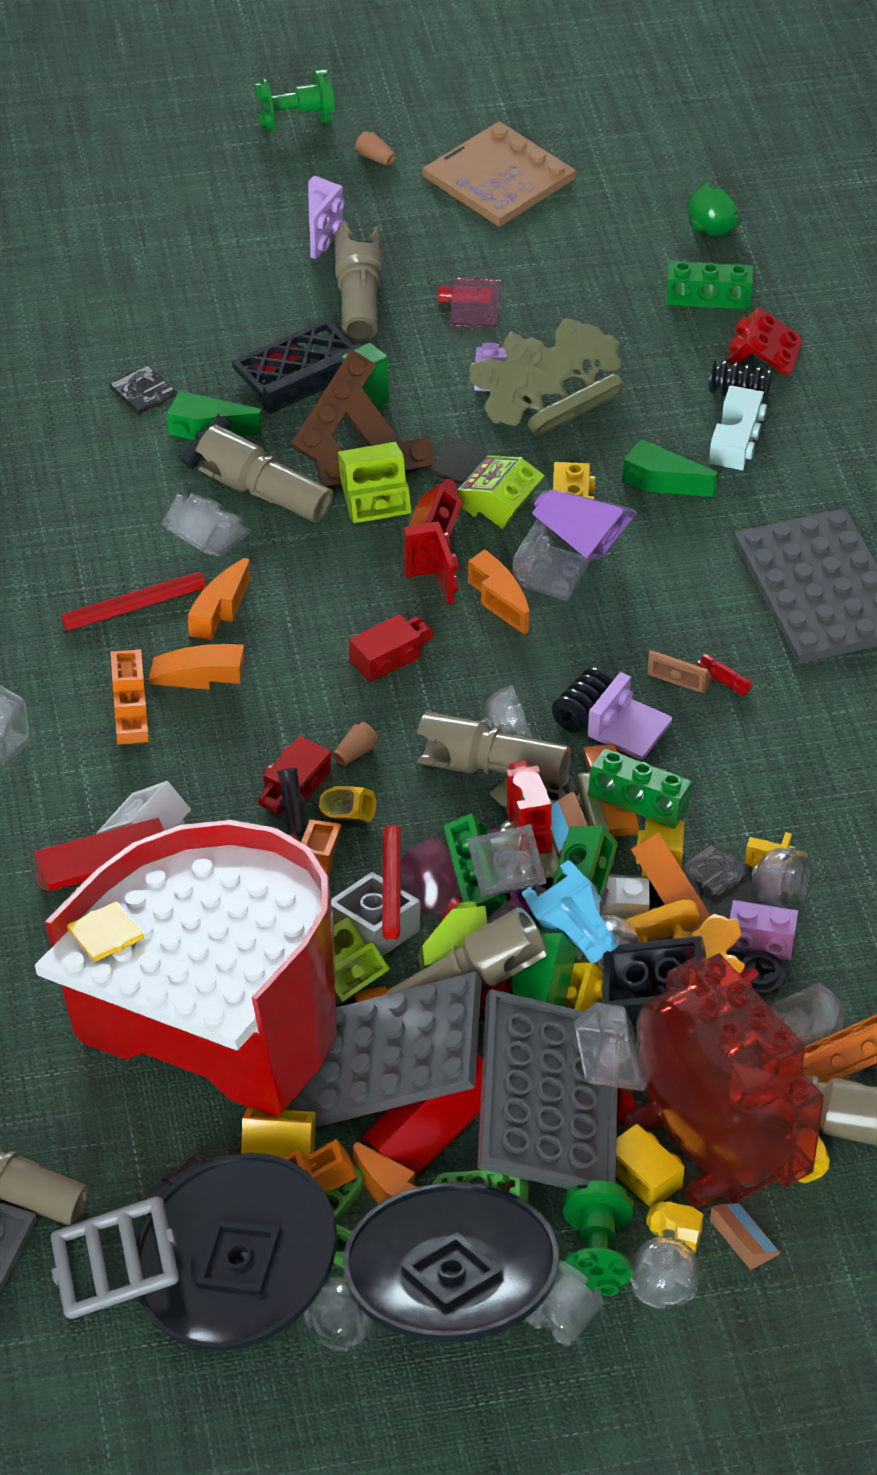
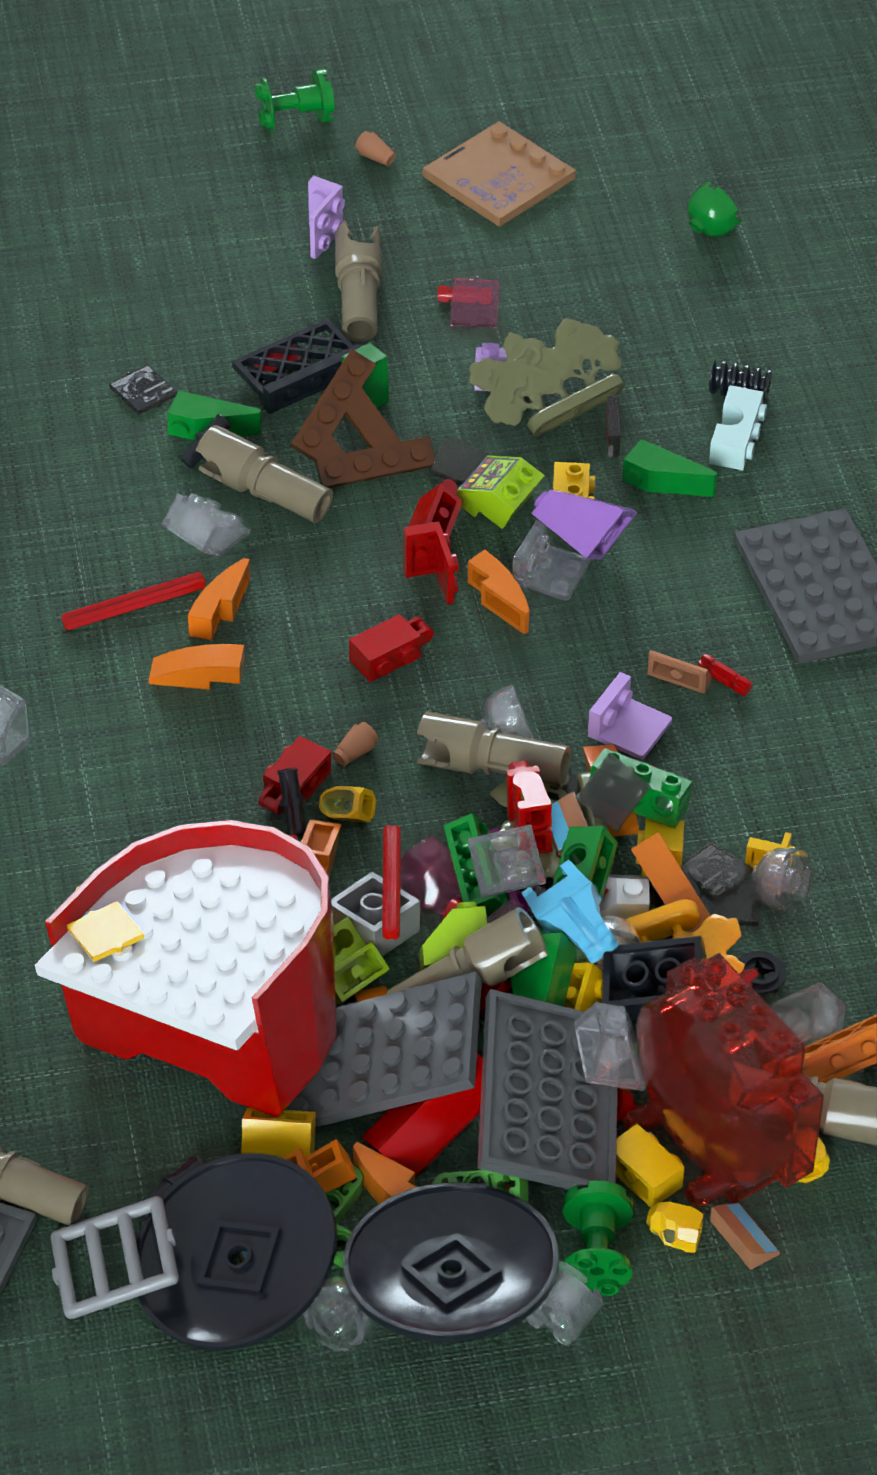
(78, 859): red slope -> none
(129, 697): orange slope -> none
(149, 804): white slope -> none
(374, 482): lime piece -> none
(573, 705): black piece -> none
(613, 426): none -> clear smoke tile
(613, 792): none -> clear smoke piece
(665, 1272): clear cylinder -> none
(709, 285): green brick -> none
(765, 929): lavender brick -> none
(766, 339): red bracket -> none

